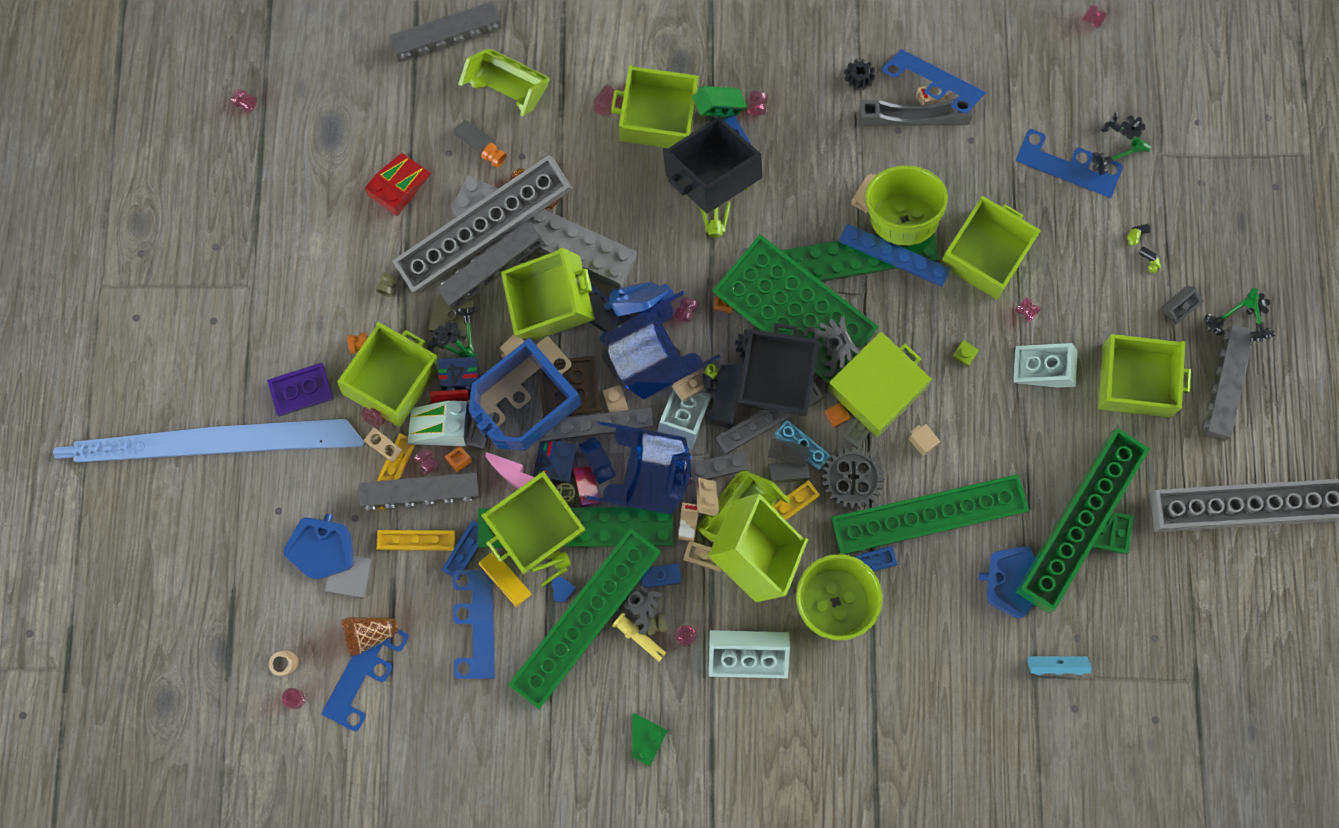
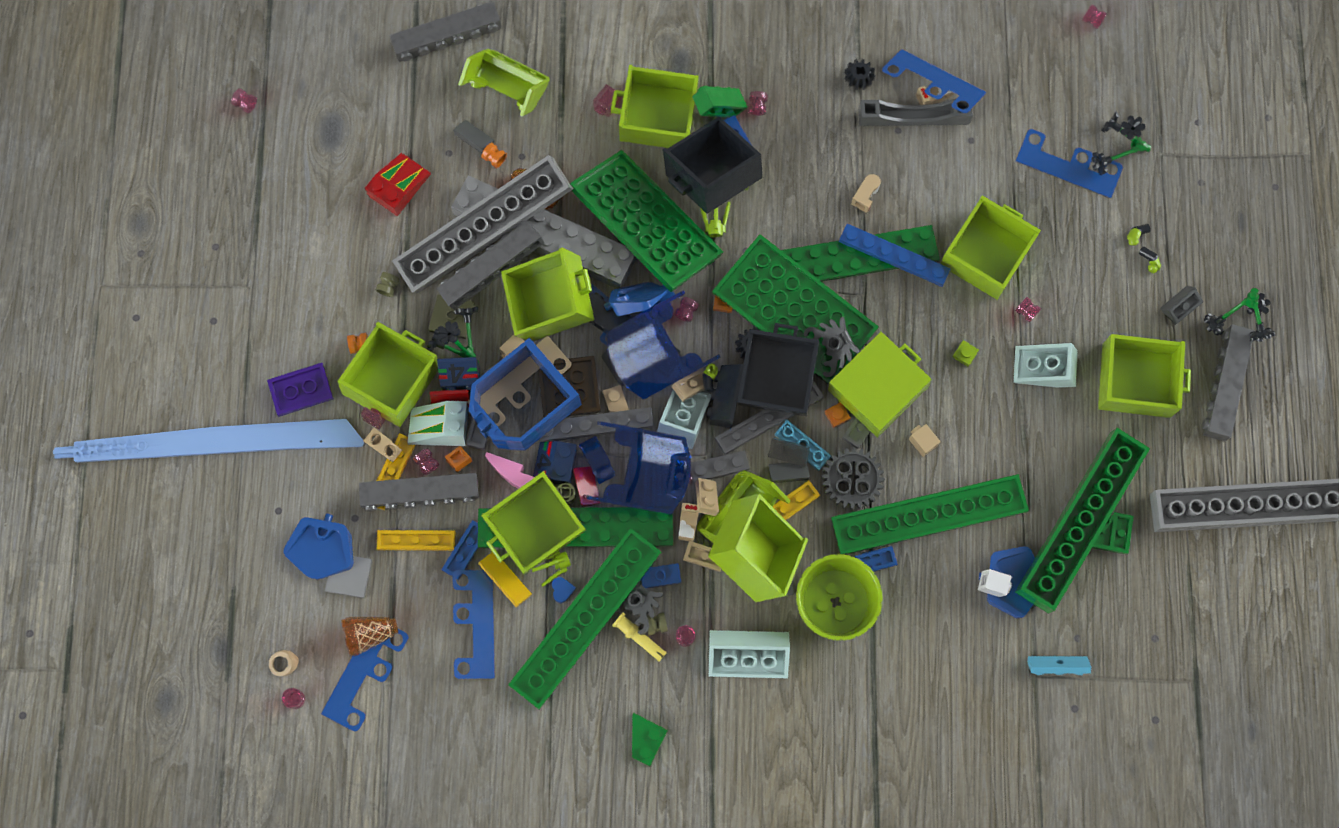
(646, 220): none -> green plate
(908, 193): lime piece -> none
(995, 583): none -> white brick

